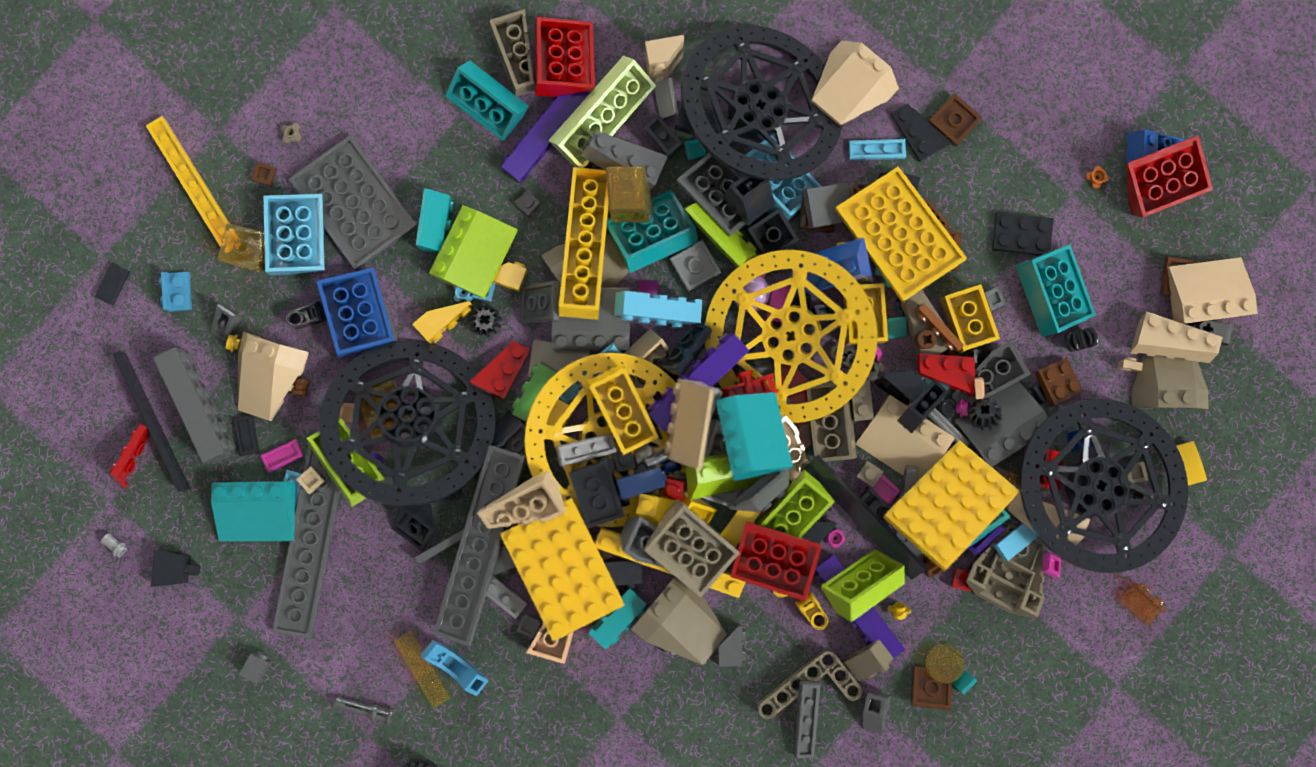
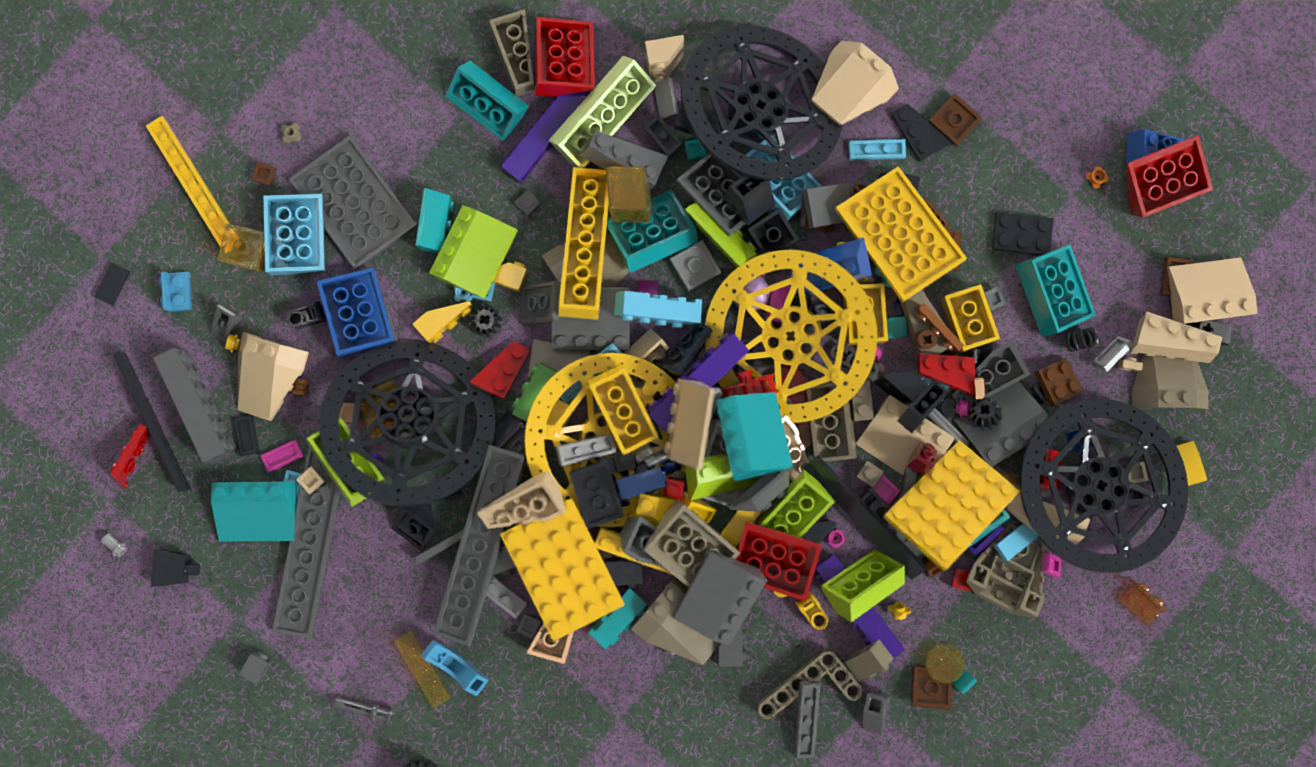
(720, 597): none -> dark grey slope
(923, 458): none -> dark red slope
(1112, 353): none -> light grey tile

